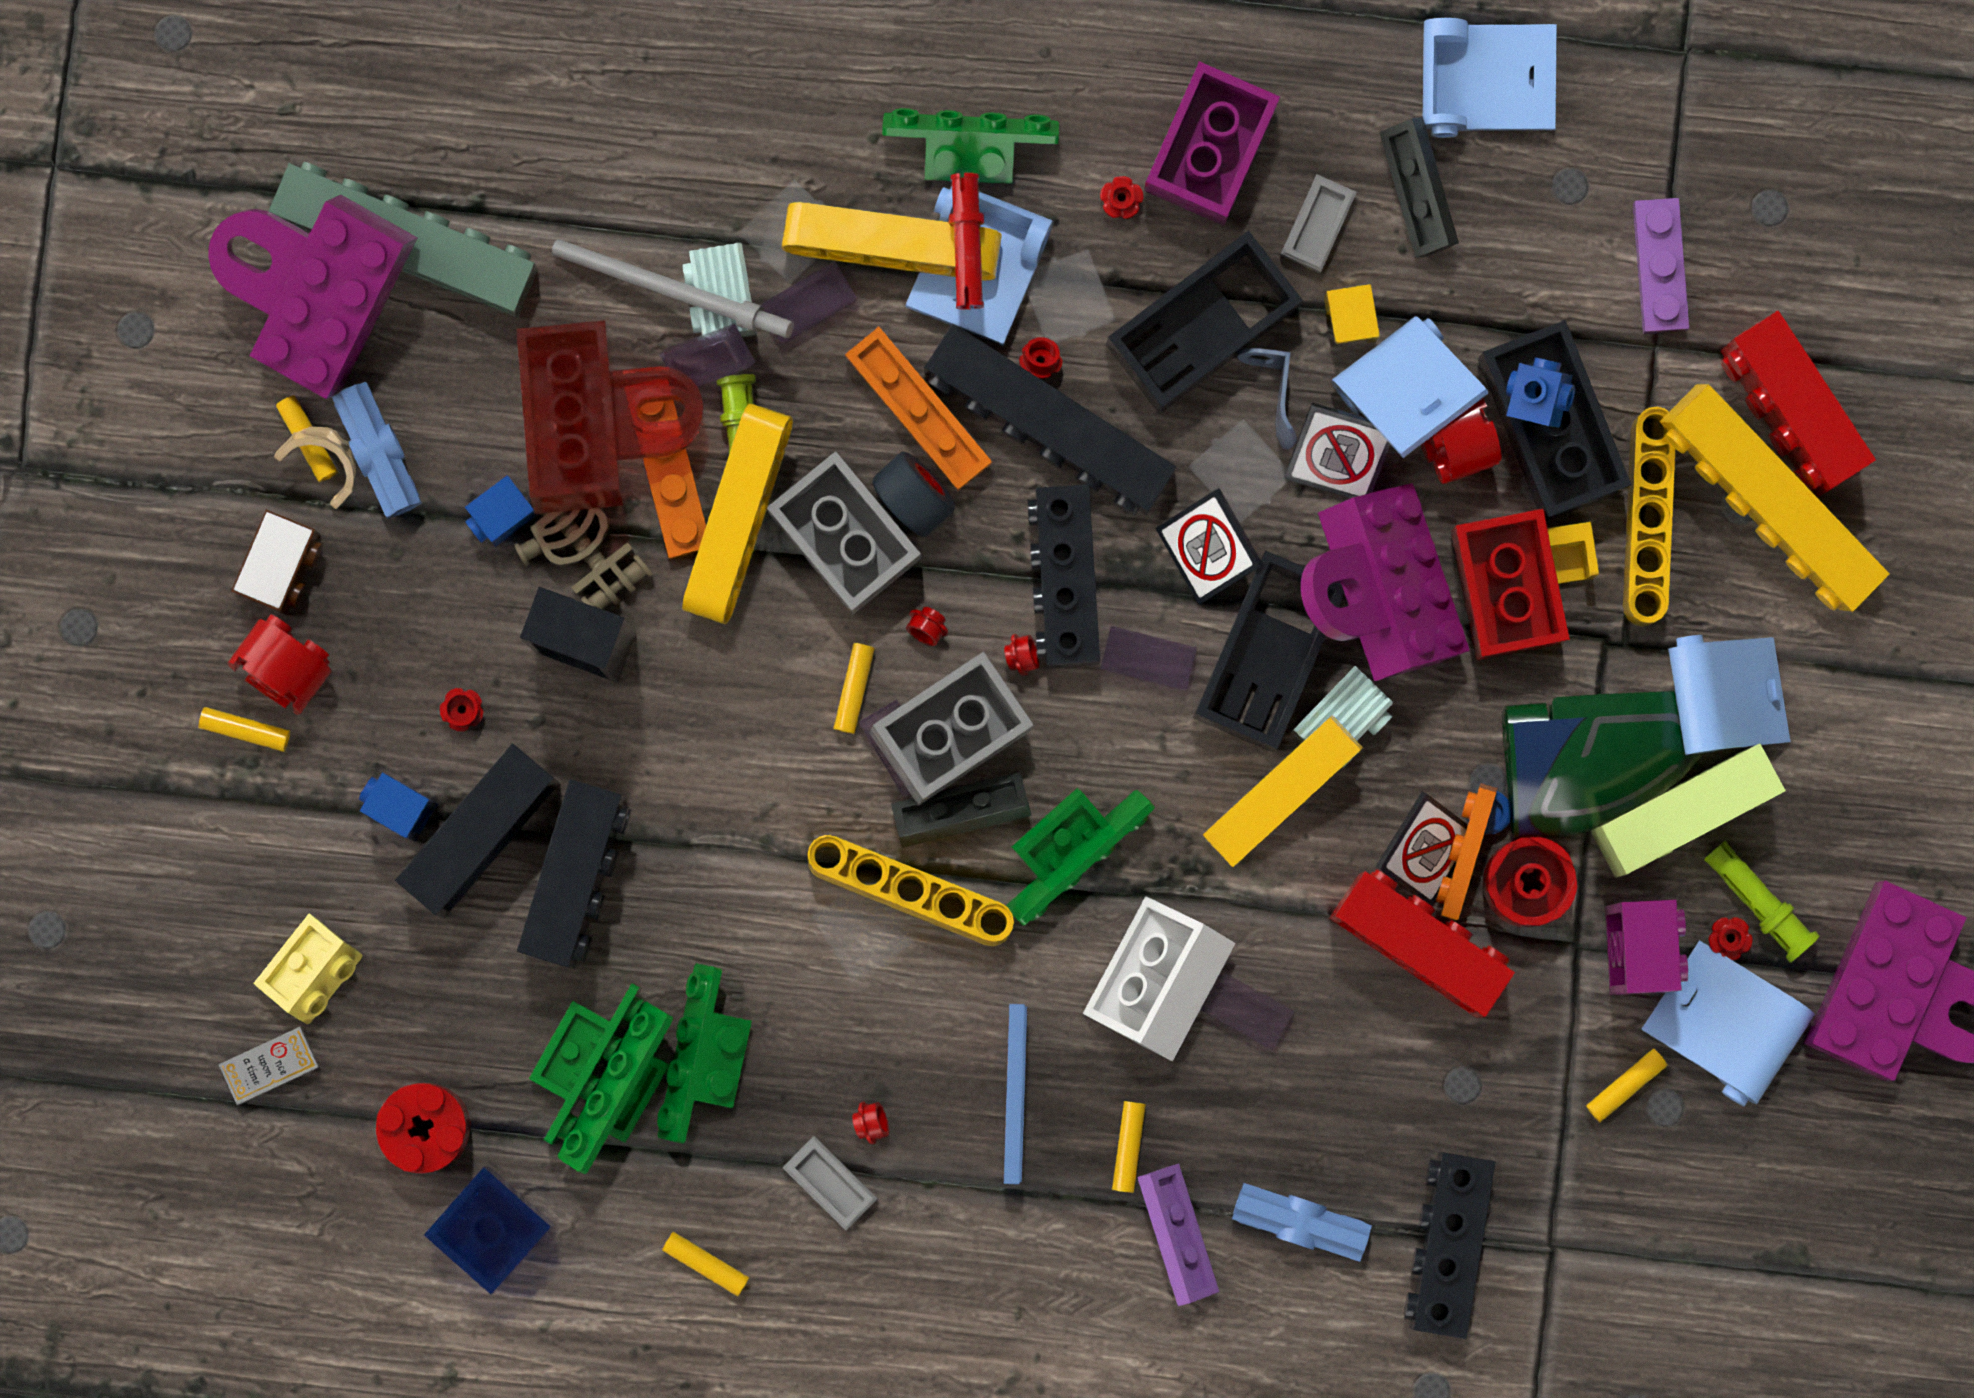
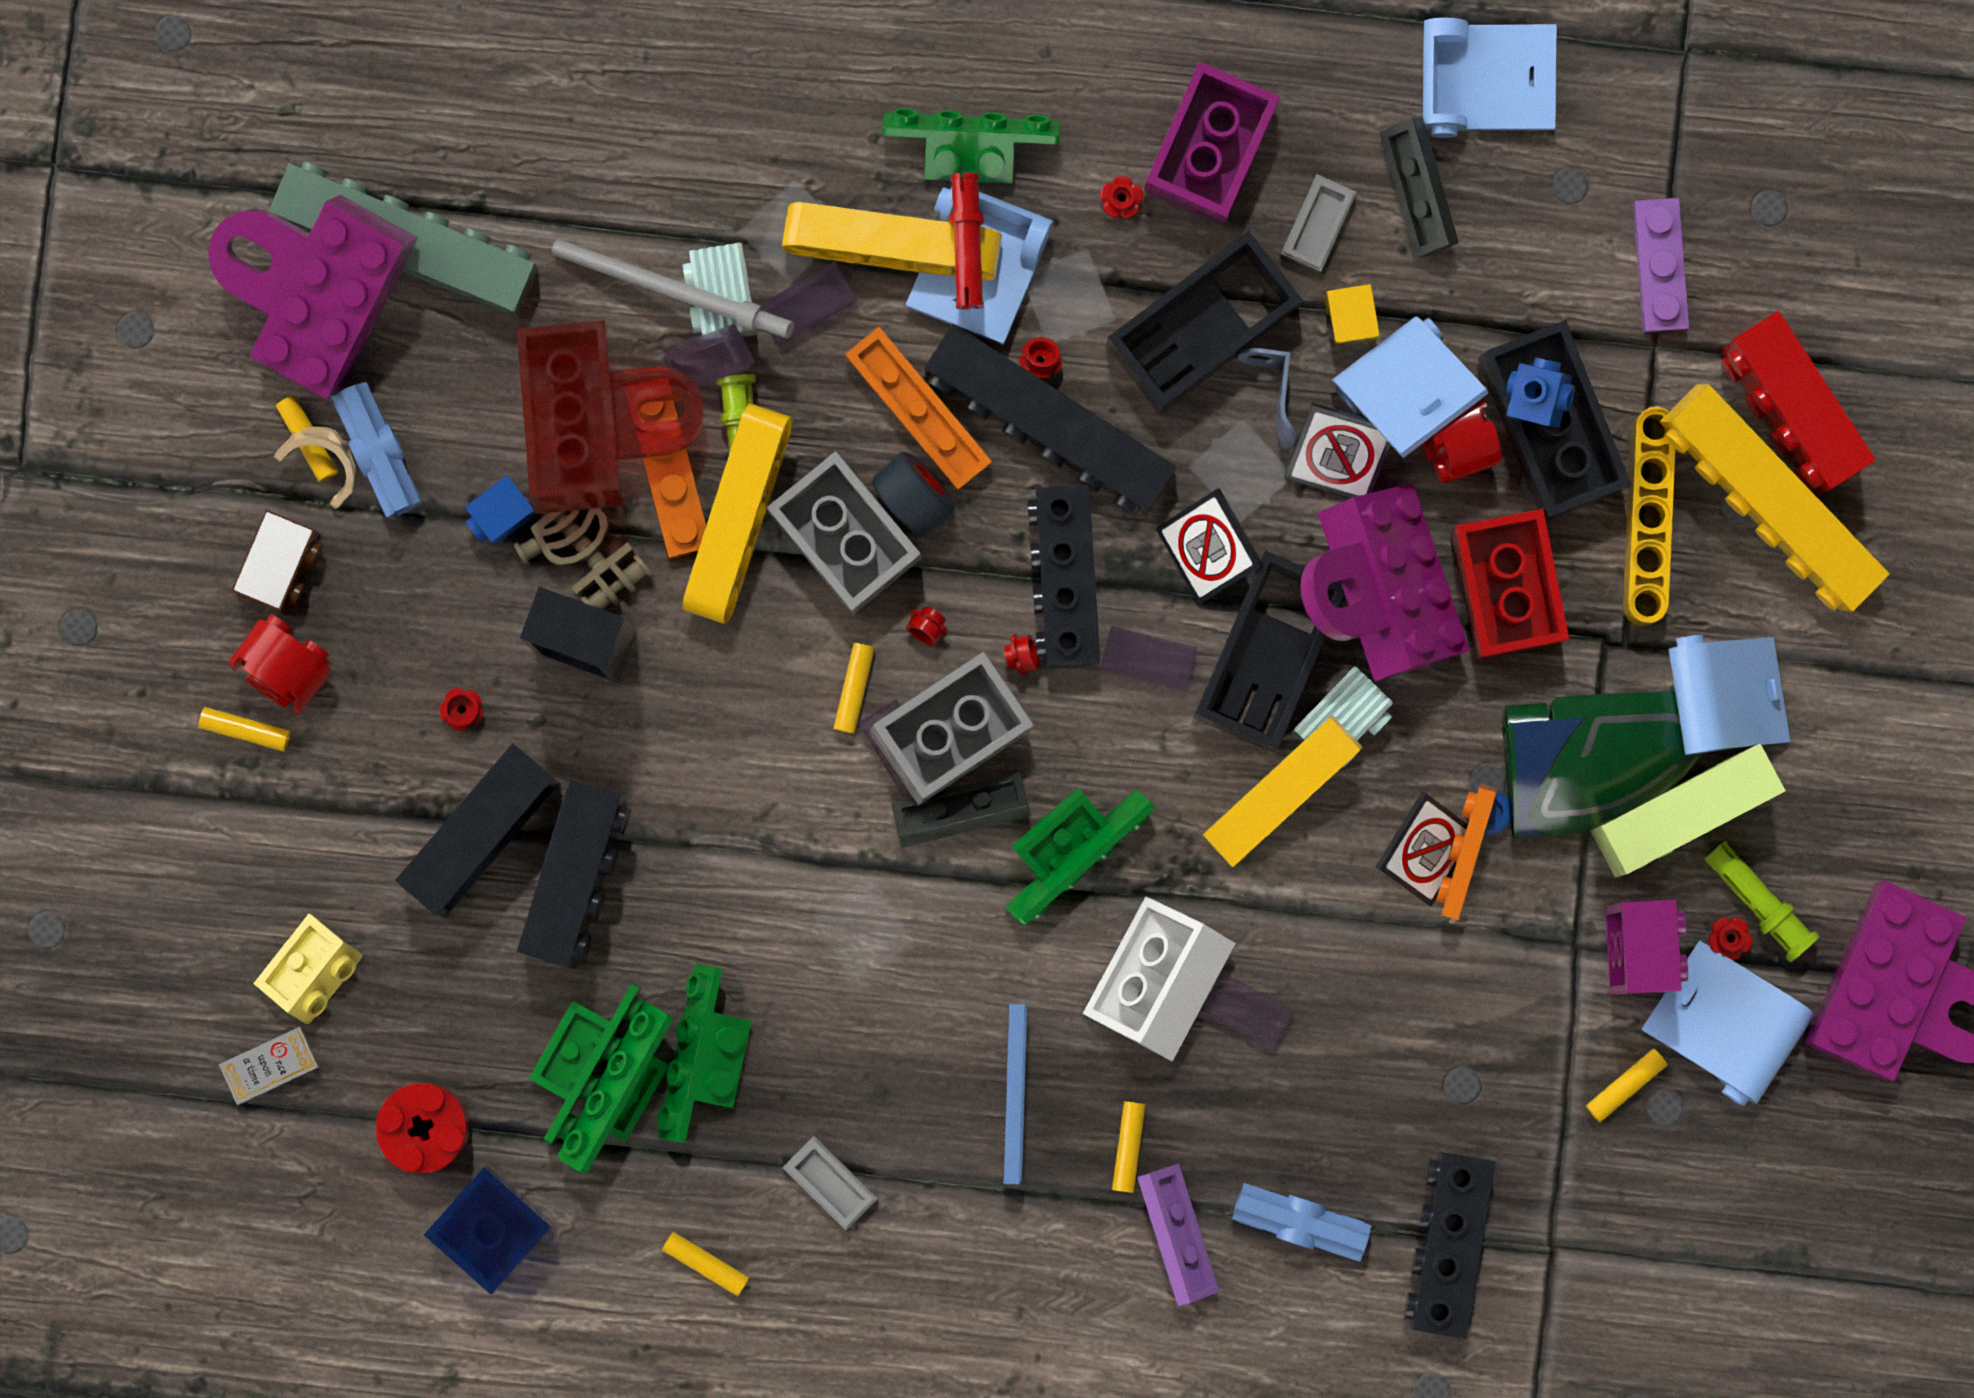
(396, 806): blue brick -> none
(870, 1122): red plate -> none
(933, 889): yellow beam -> none
(1422, 944): red brick -> none
(1554, 876): red brick -> none
(1573, 552): yellow panel -> none

